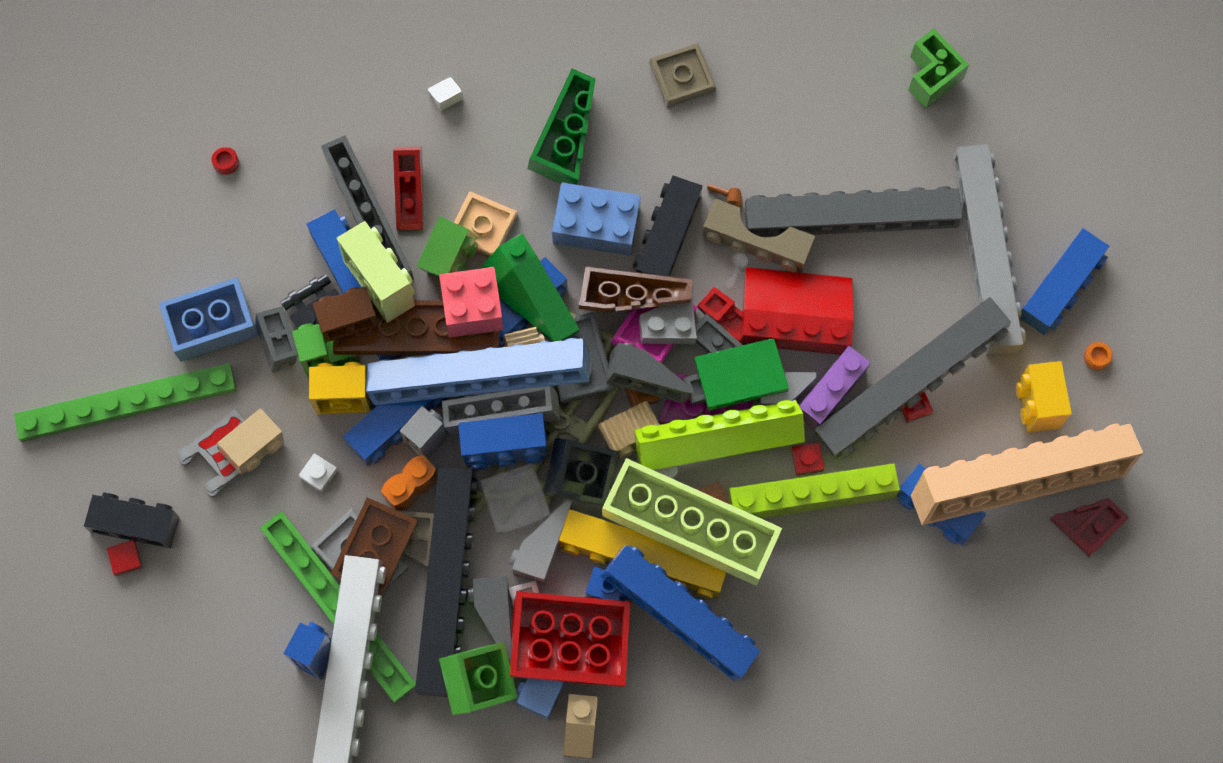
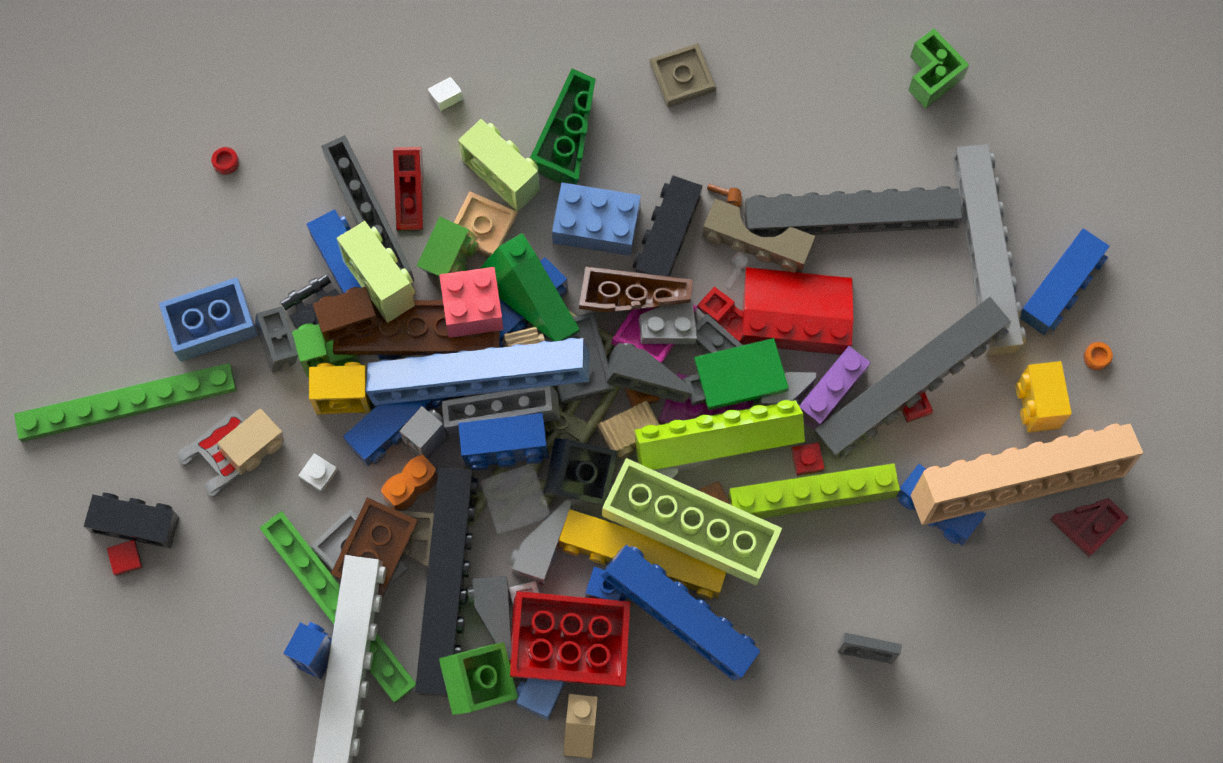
(499, 164): none -> yellowish green brick
(869, 648): none -> dark grey tile

